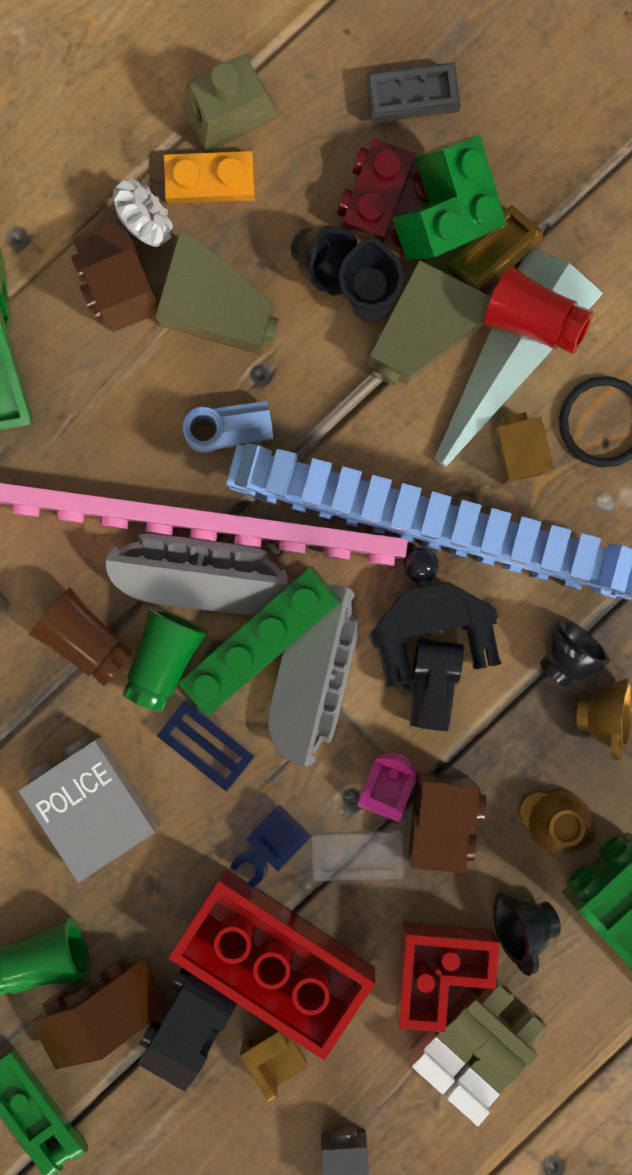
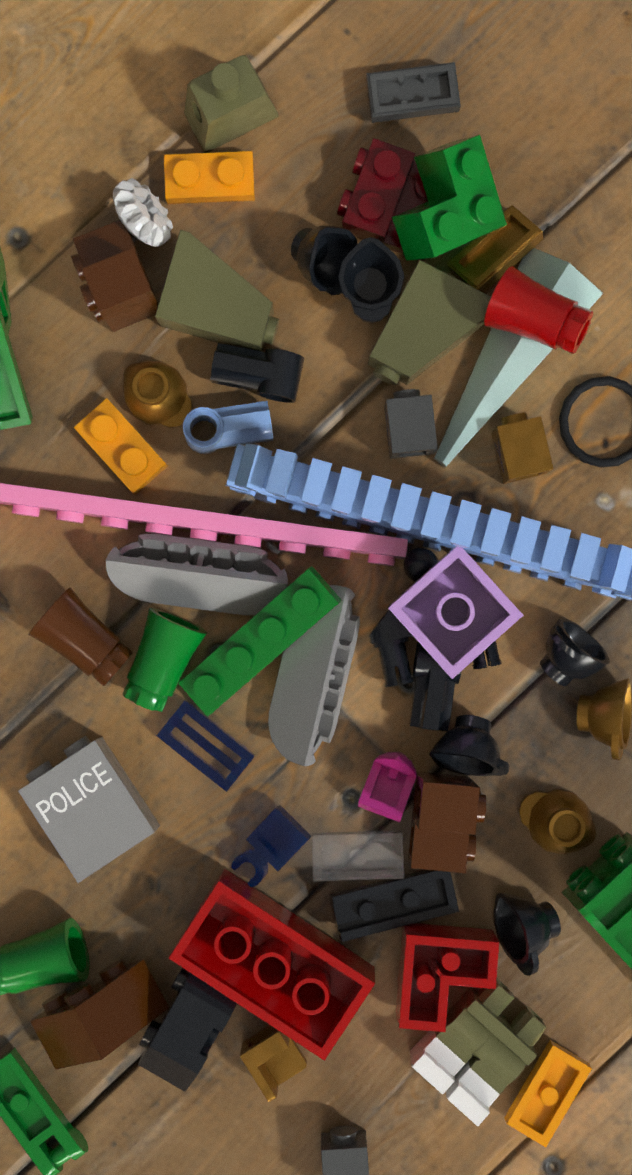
(120, 446): none -> light orange plate
(156, 393): none -> pearl gold piece
(268, 373): none -> black piece
(393, 903): none -> black hinge
(410, 424): none -> dark grey brick
(455, 611): none -> lavender brick
(469, 749): none -> black piece
(547, 1093): none -> light orange plate

